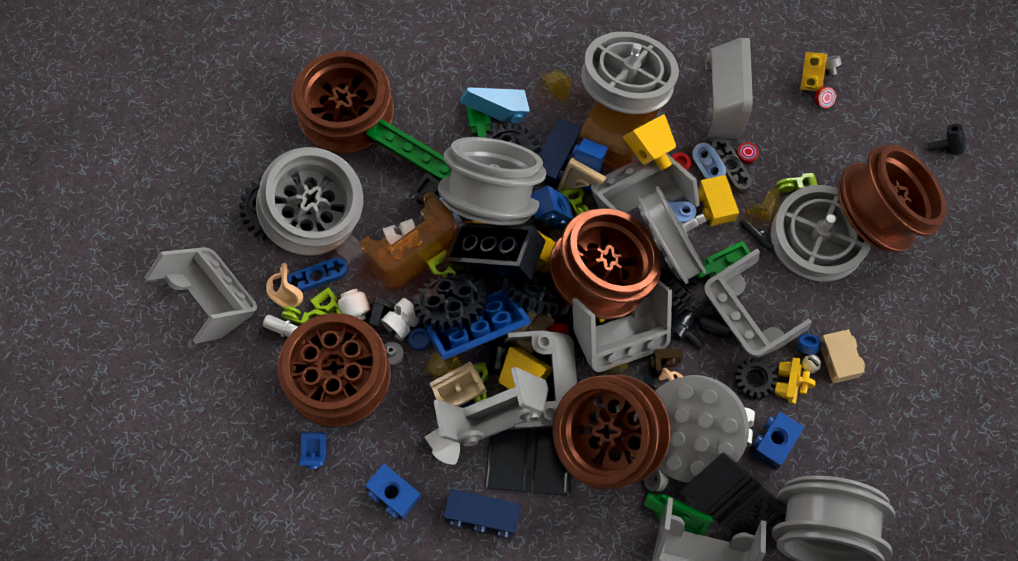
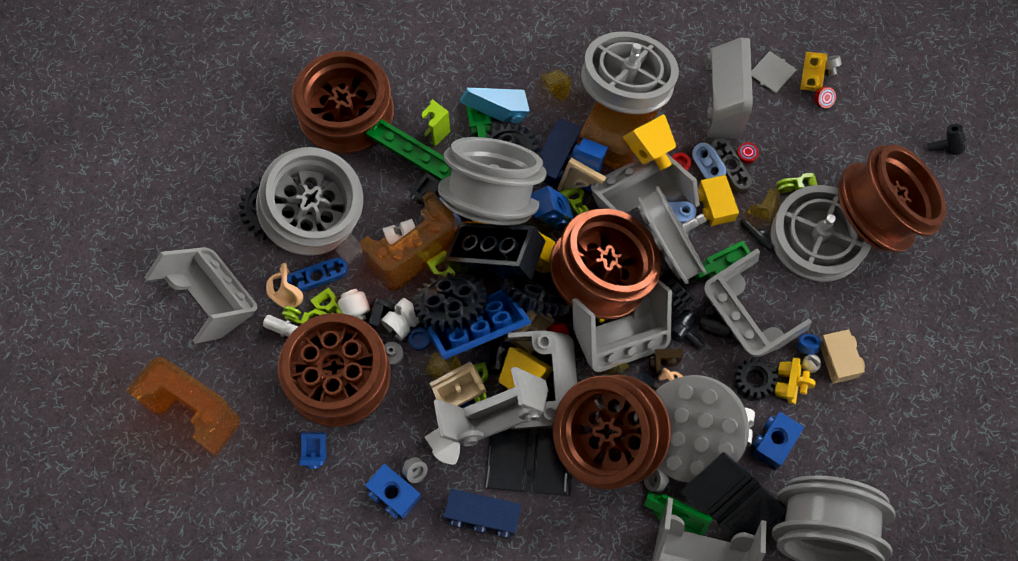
(164, 383): none -> clear orange windscreen
(414, 470): none -> light grey tile
(439, 122): none -> lime hinge
(772, 72): none -> light grey piece

